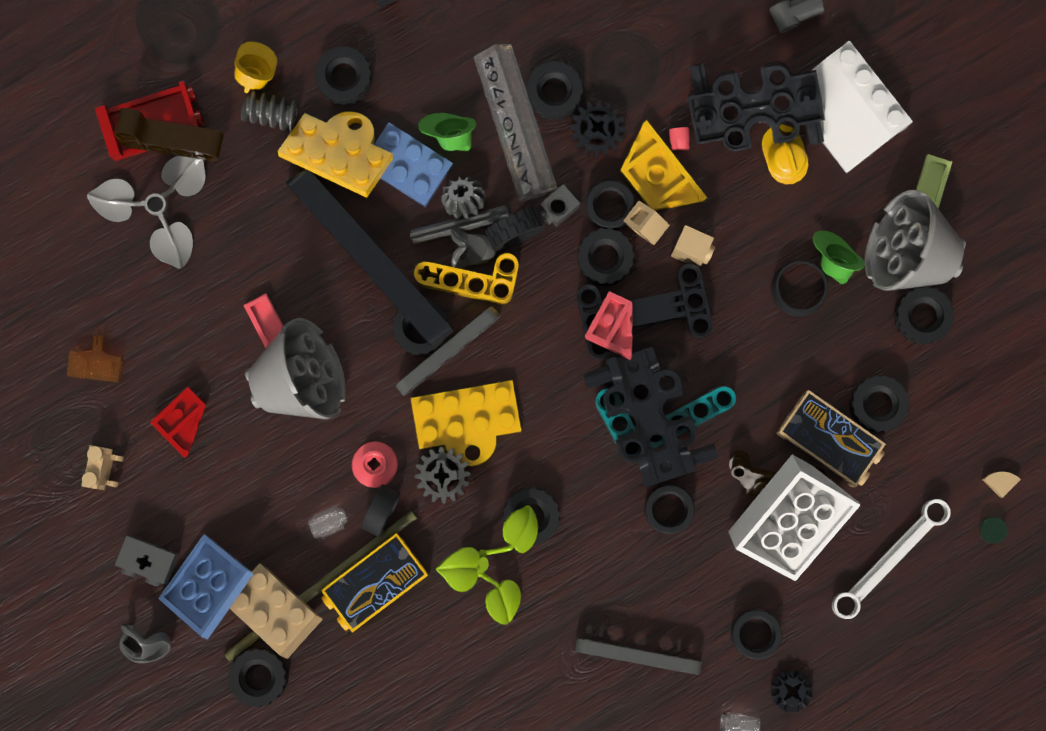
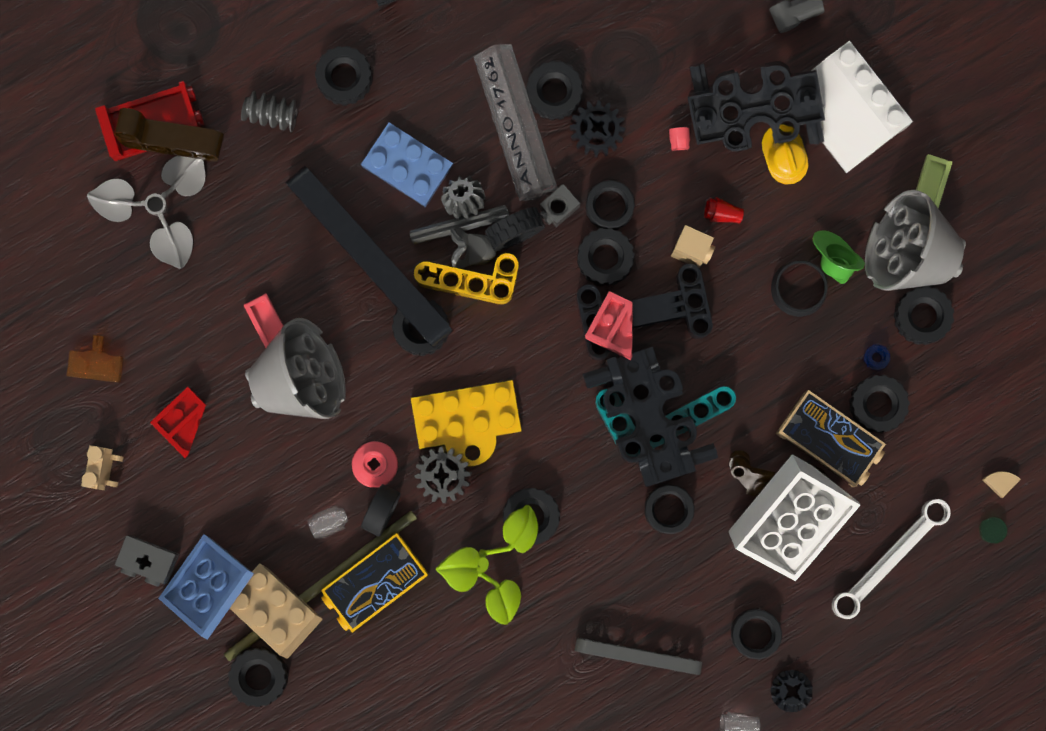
(153, 647): dark grey piece -> none
(254, 65): yellow piece -> none
(338, 151): yellow plate -> none
(448, 351): dark grey beam -> none
(450, 130): bright green piece -> none
(646, 222): tan brick -> none
(658, 174): yellow wing -> none
(722, 211): none -> red cone
(882, 351): none -> clear blue plate

